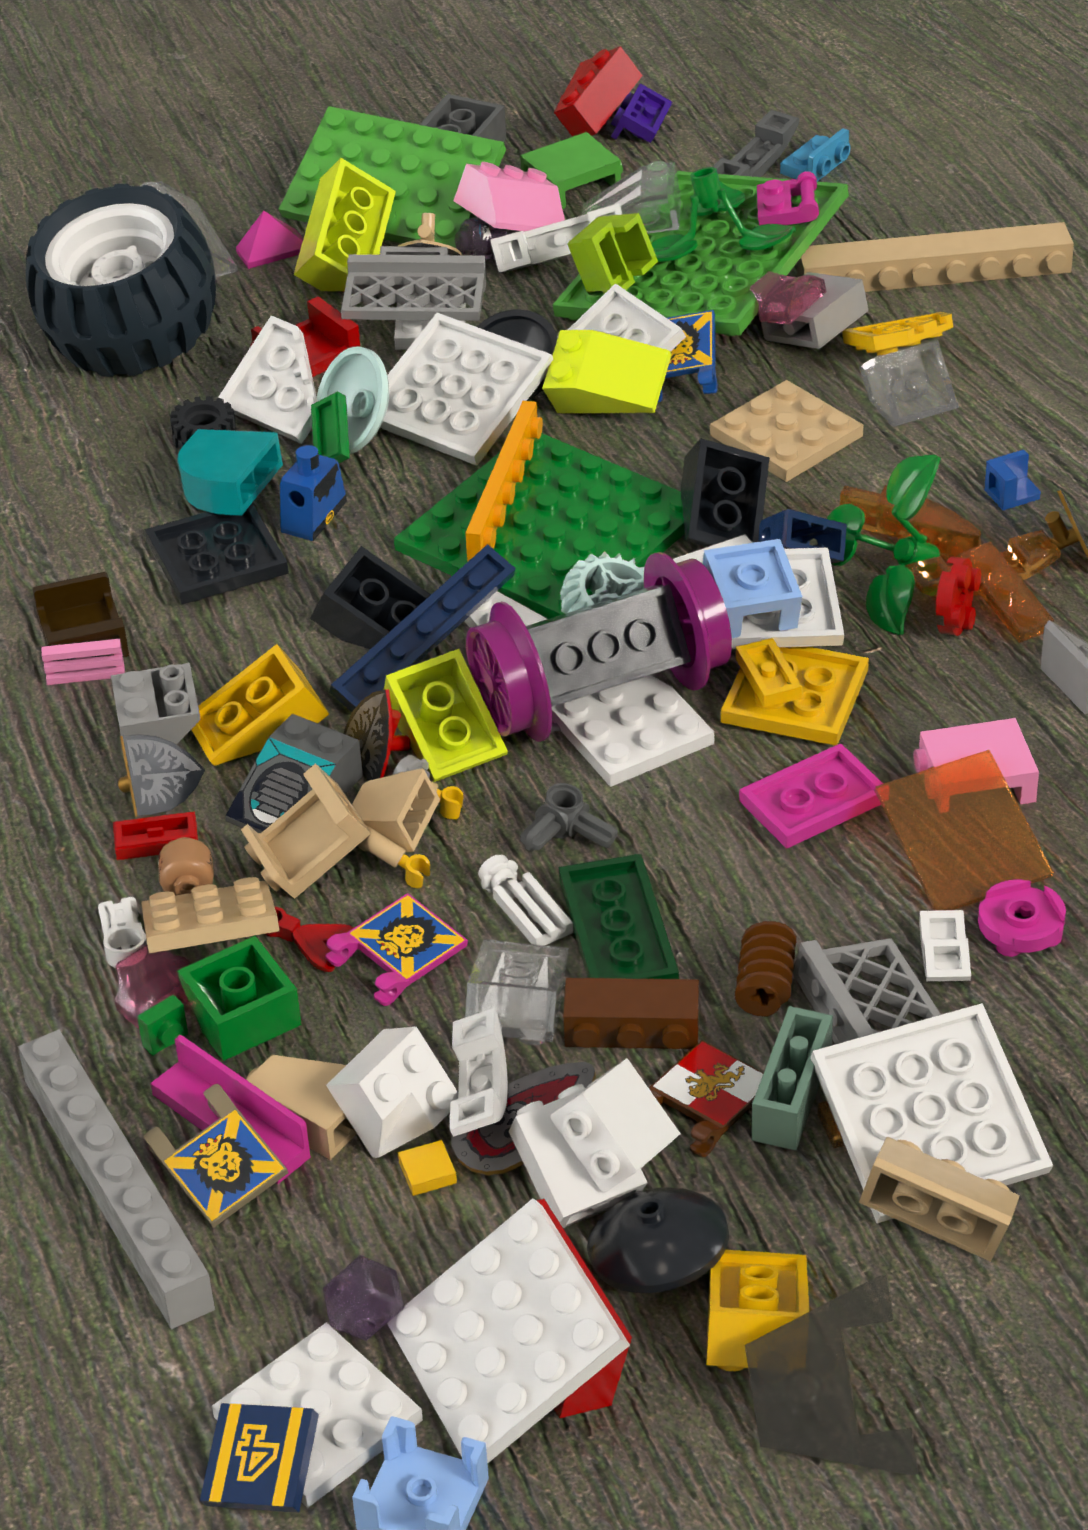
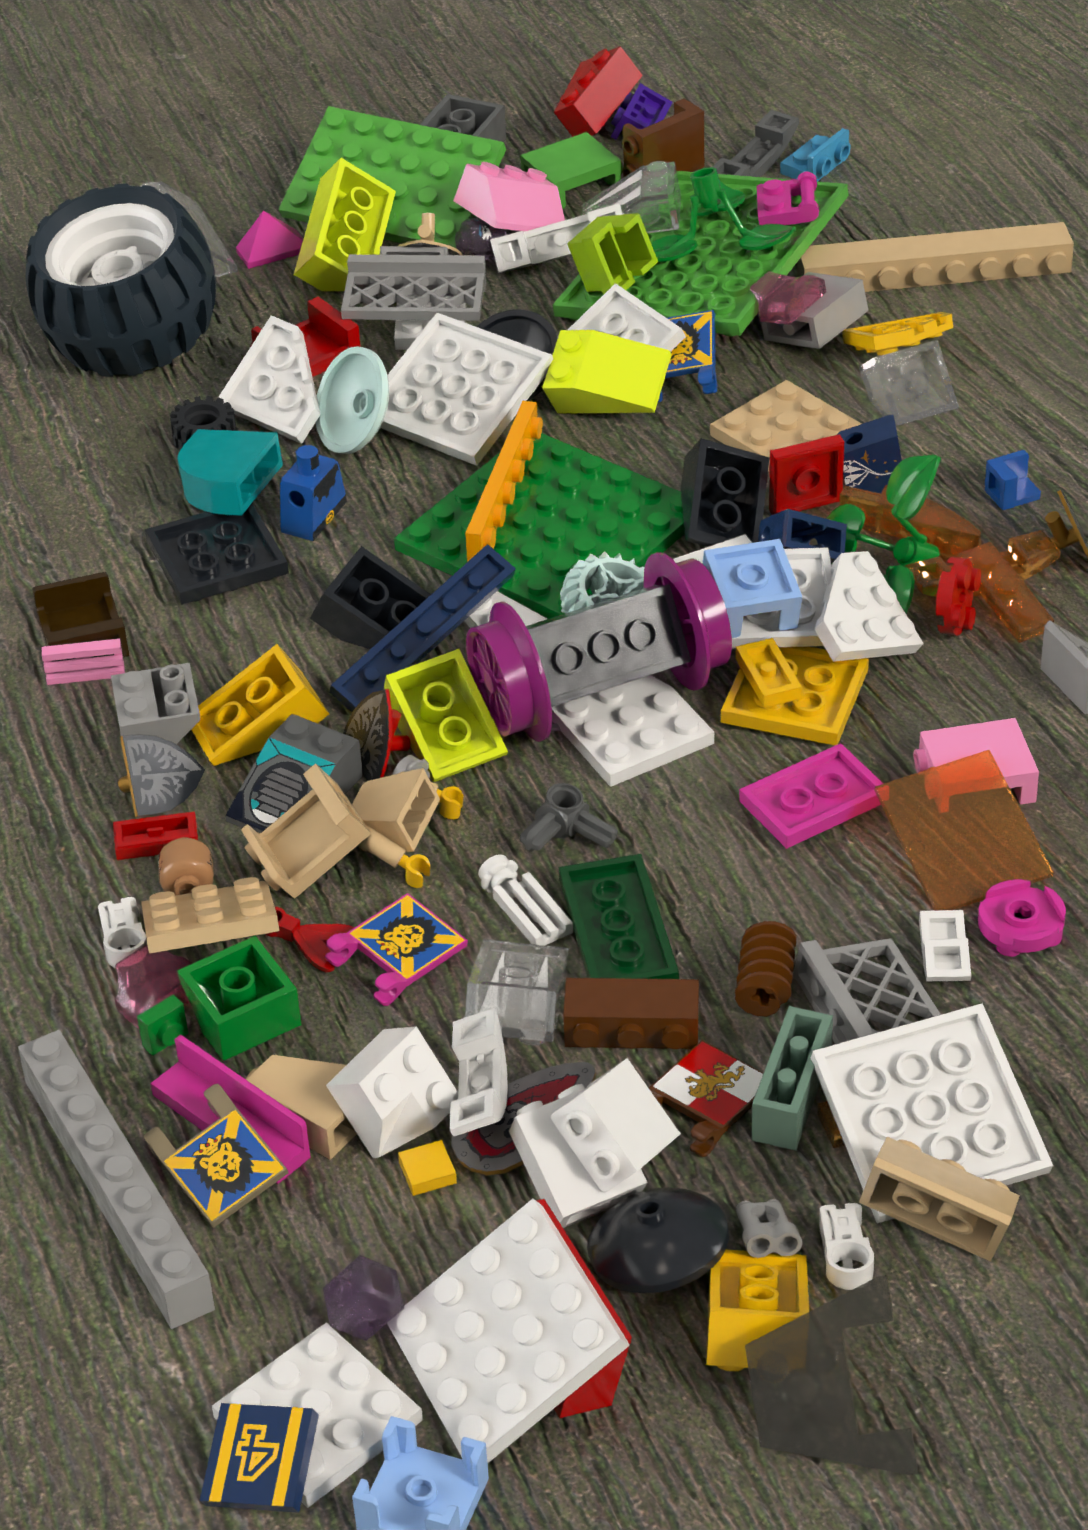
(331, 427): green tile -> none
(670, 140): none -> reddish brown panel
(773, 1236): none -> light grey piece
(806, 474): none -> red tile
(844, 1242): none -> white piece
(863, 613): none -> white plate
(871, 453): none -> dark blue torso

